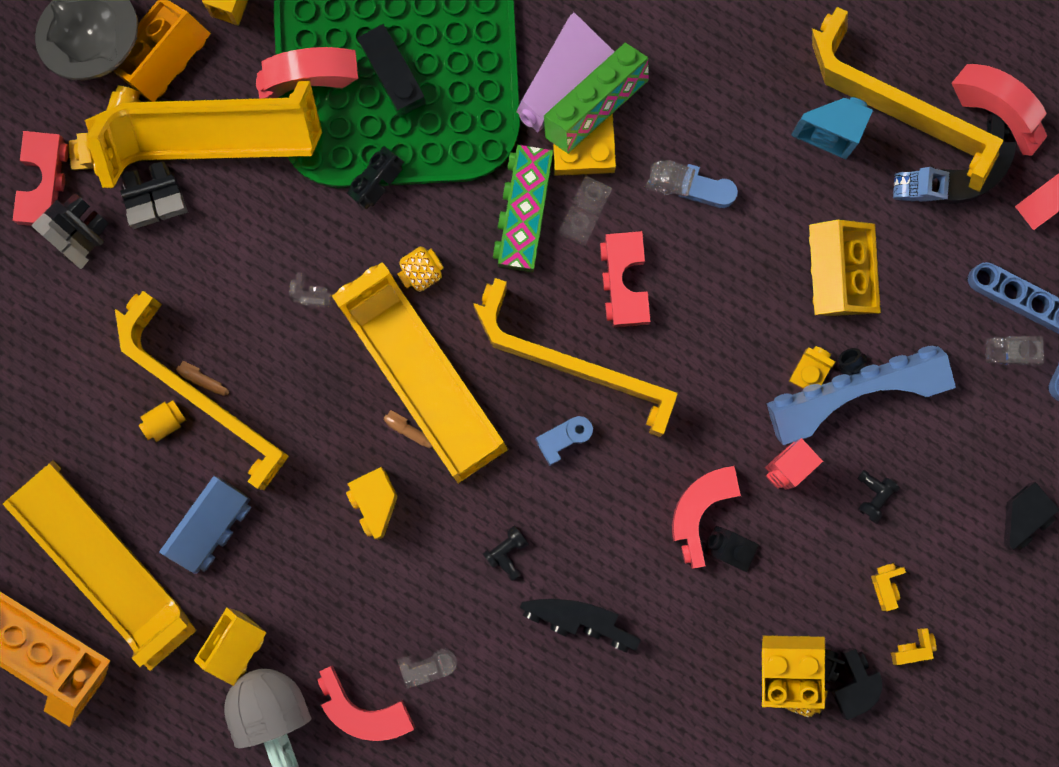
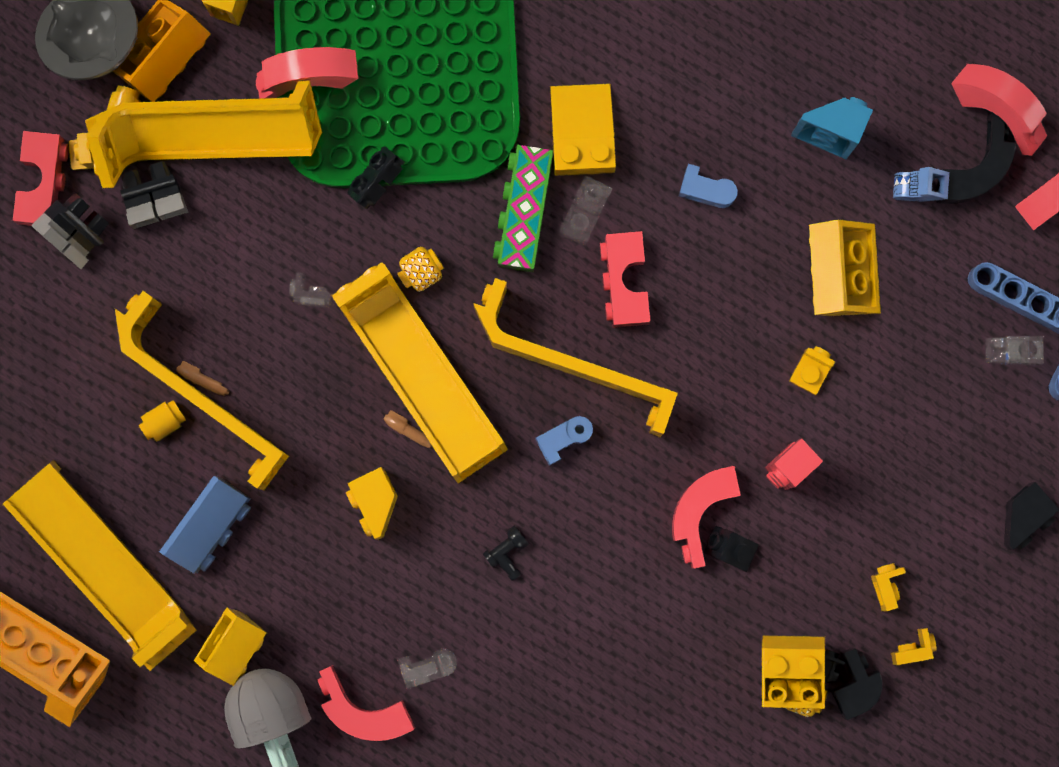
(392, 70): black slope -> none
(568, 63): lavender slope -> none
(569, 614): black slope -> none
(596, 97): bright green brick -> none
(670, 178): clear leg -> none
(803, 412): medium blue arch -> none
(851, 361): black plate -> none
(884, 491): black piece -> none
(900, 104): yellow panel -> none

